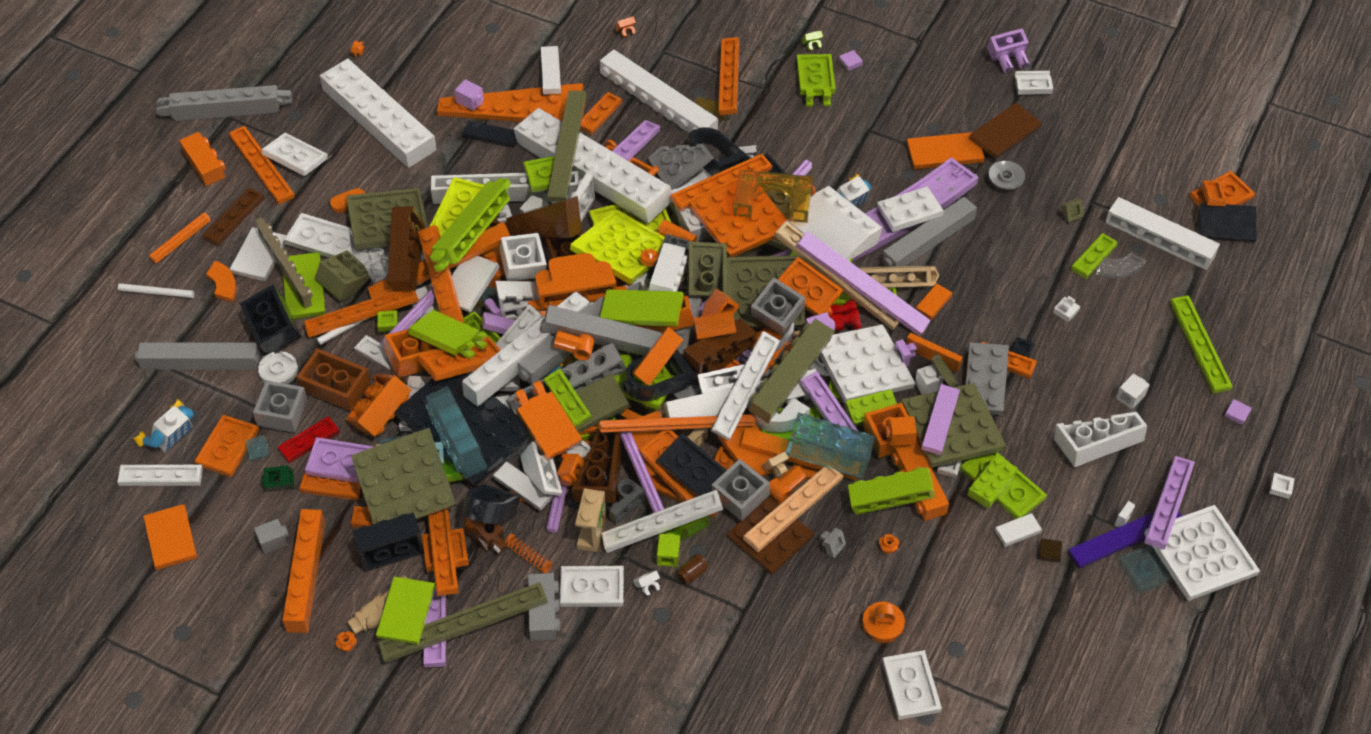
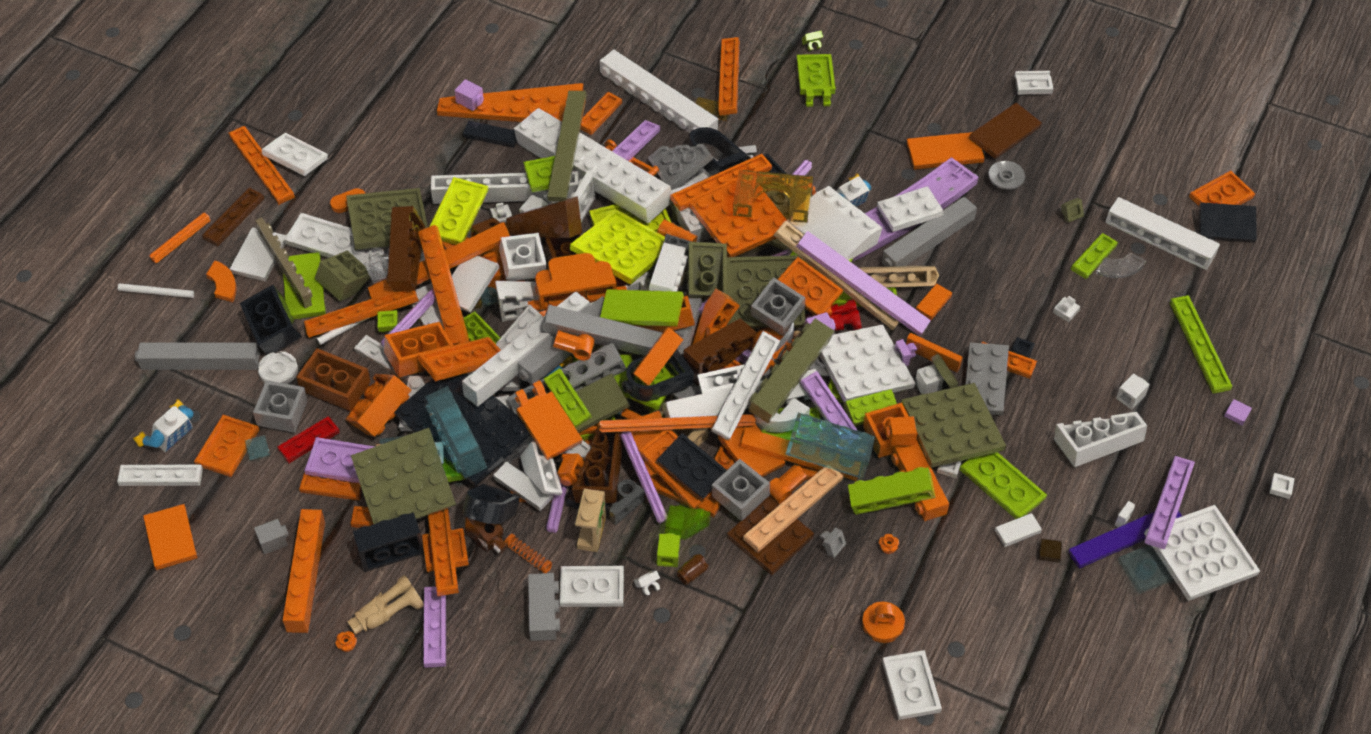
(203, 158): orange brick -> none
(223, 103): light grey hinge -> none
(273, 473): dark green brick -> none
(357, 48): orange plate -> none
(378, 113): white brick -> none
(406, 610): lime tile -> none
(448, 334): lime tile -> none
(467, 621): olive tile -> none
(470, 224): lime hinge -> none
(491, 307): lavender tile -> none
(496, 323): lavender tile -> none
(550, 70): white tile -> none
(626, 24): orange tile -> none
(649, 257): orange tile -> none
(661, 521): white tile -> none
(715, 325): orange tile -> none
(776, 464): tan tile -> none
(850, 60): lavender tile -> none
(940, 419): lavender tile -> none
(992, 481): lime piece -> none
(1008, 45): lavender brick -> none
(1213, 193): orange tile -> none

